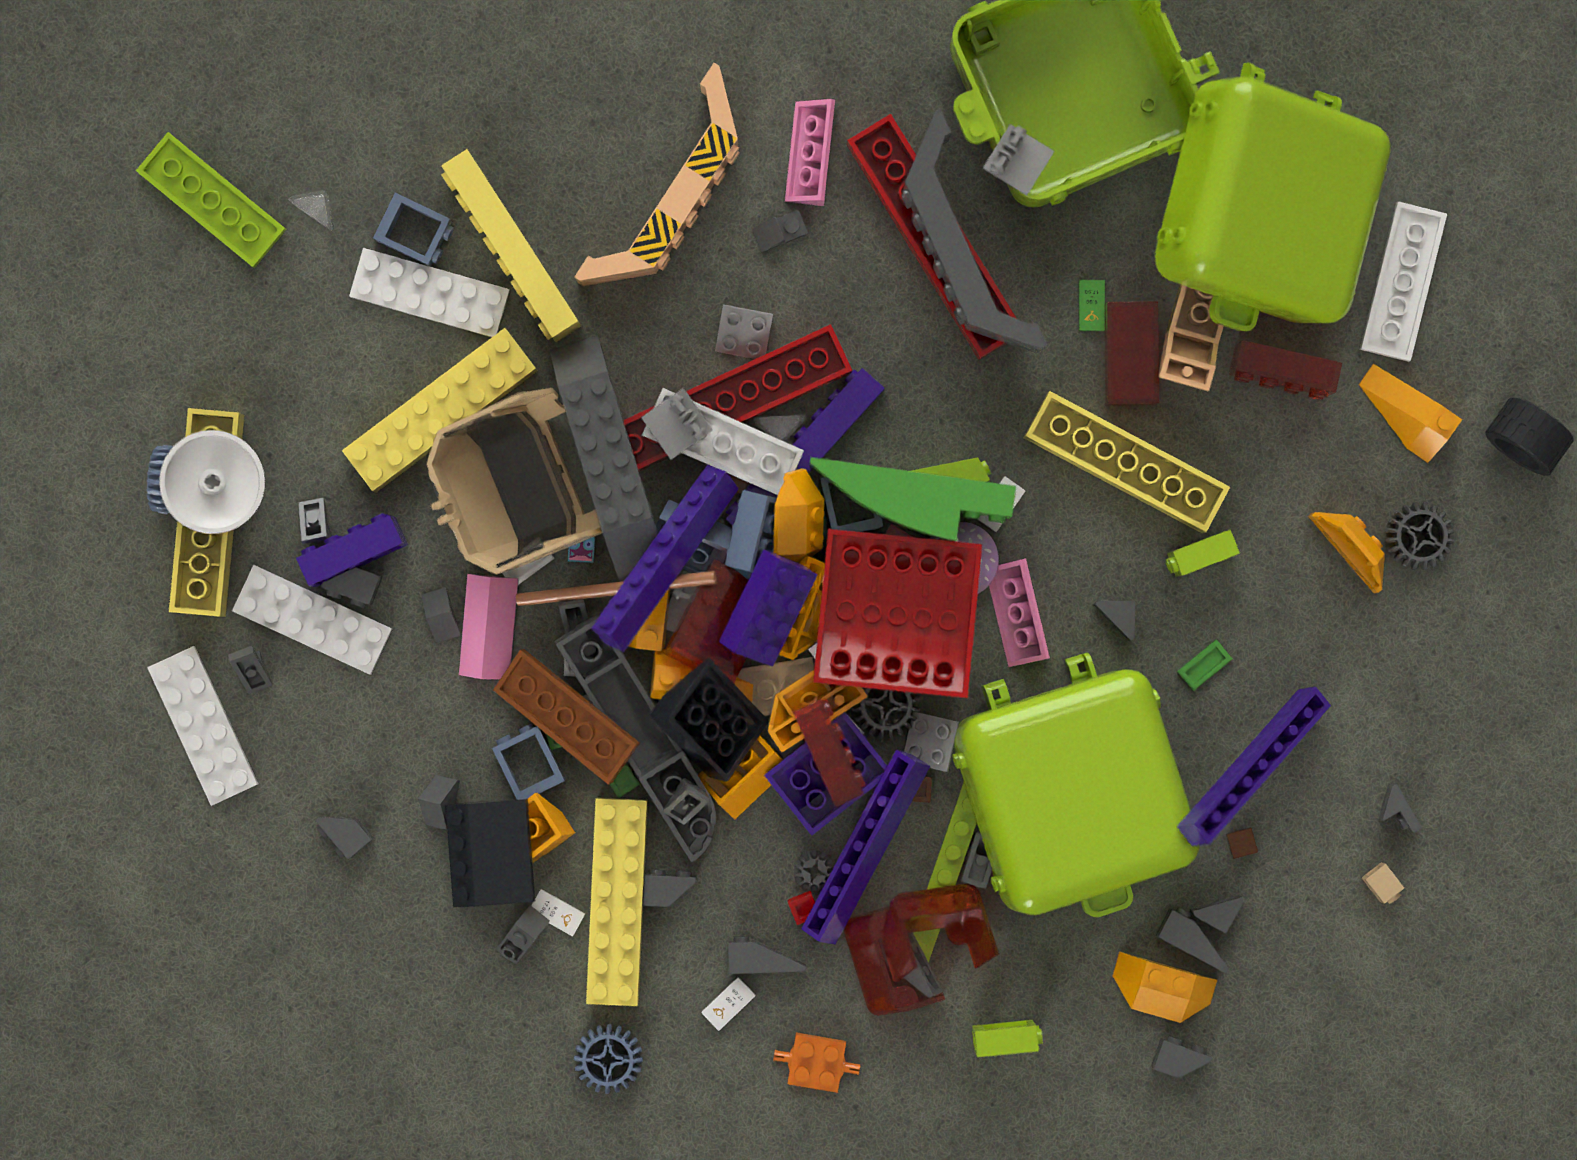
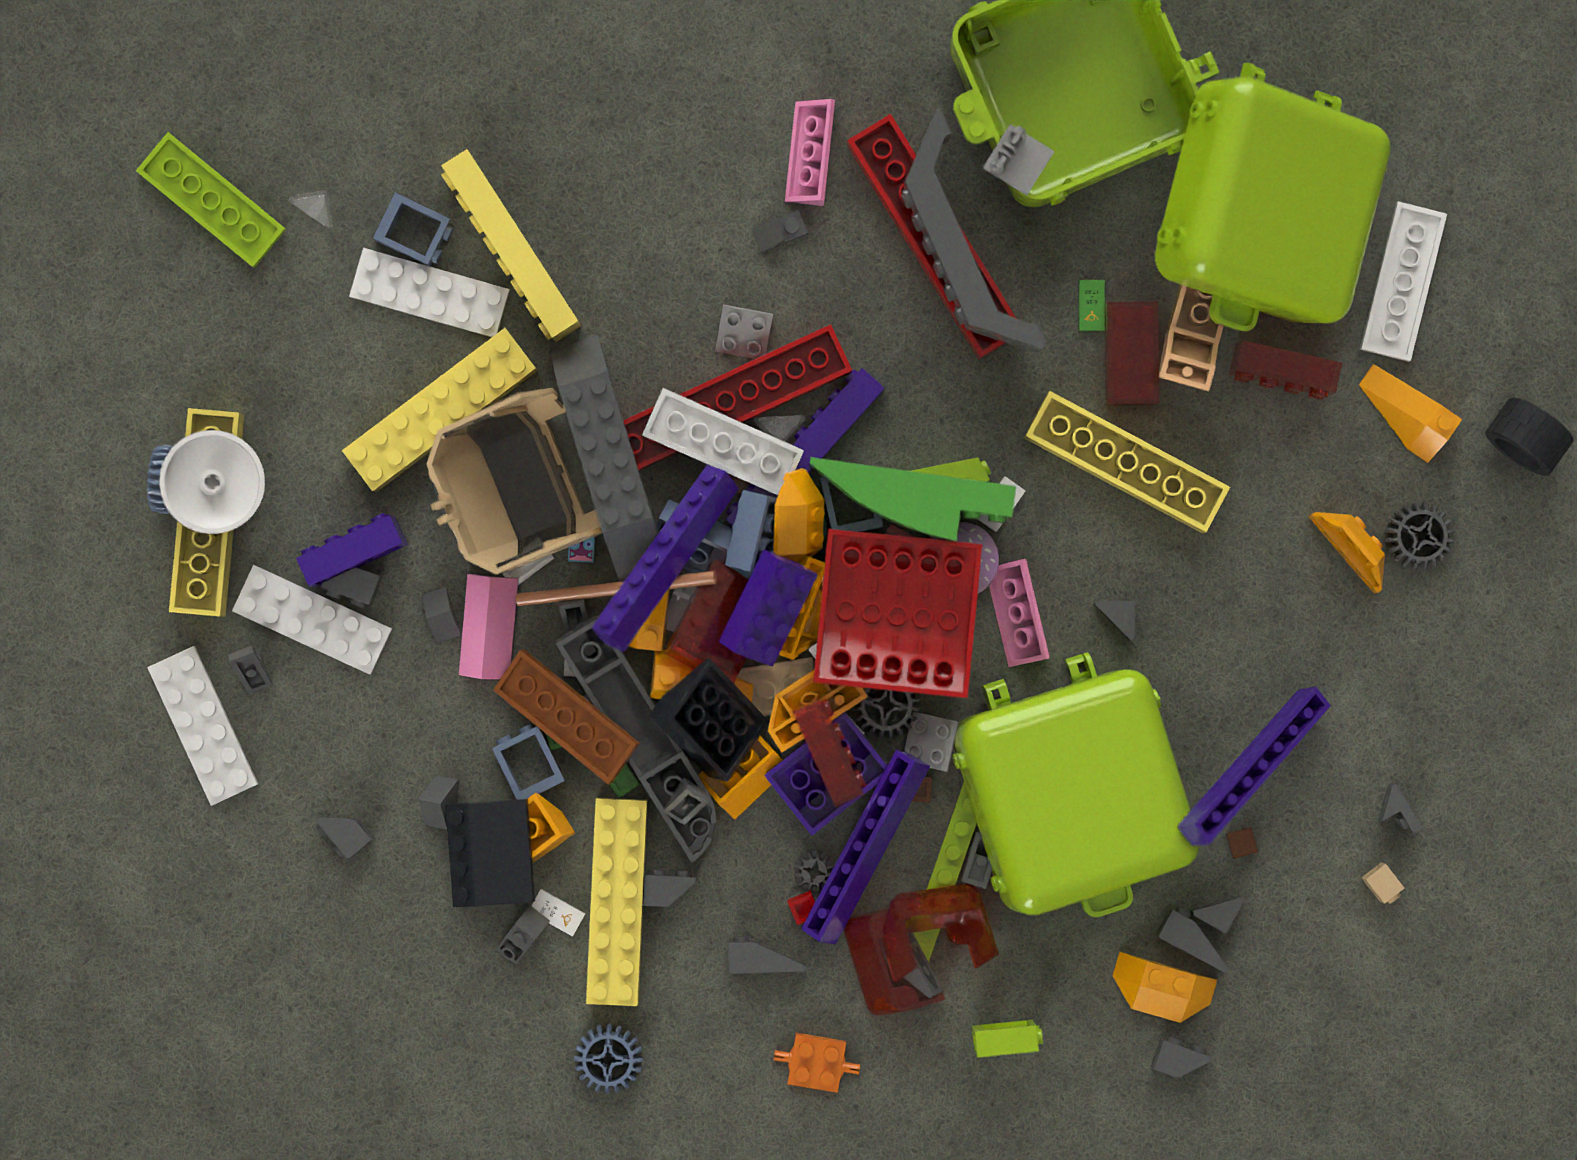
(313, 521): slope -> none
(677, 423): light grey hinge -> none
(682, 199): light nougat slope -> none
(728, 1003): white tile -> none
(1202, 553): lime window -> none
(1204, 665): bright green tile -> none

